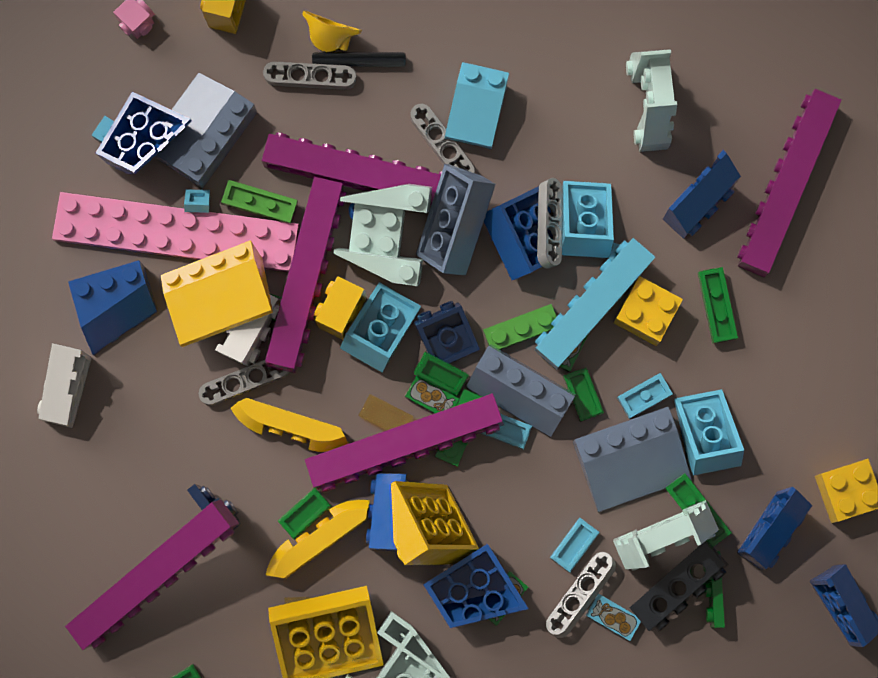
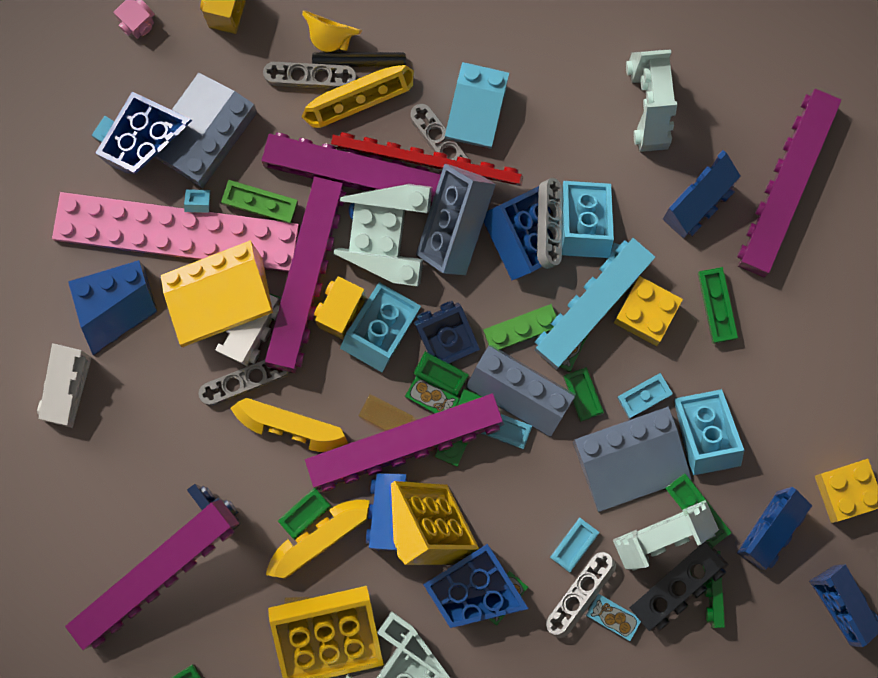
(358, 95): none -> yellow brick
(417, 156): none -> red plate

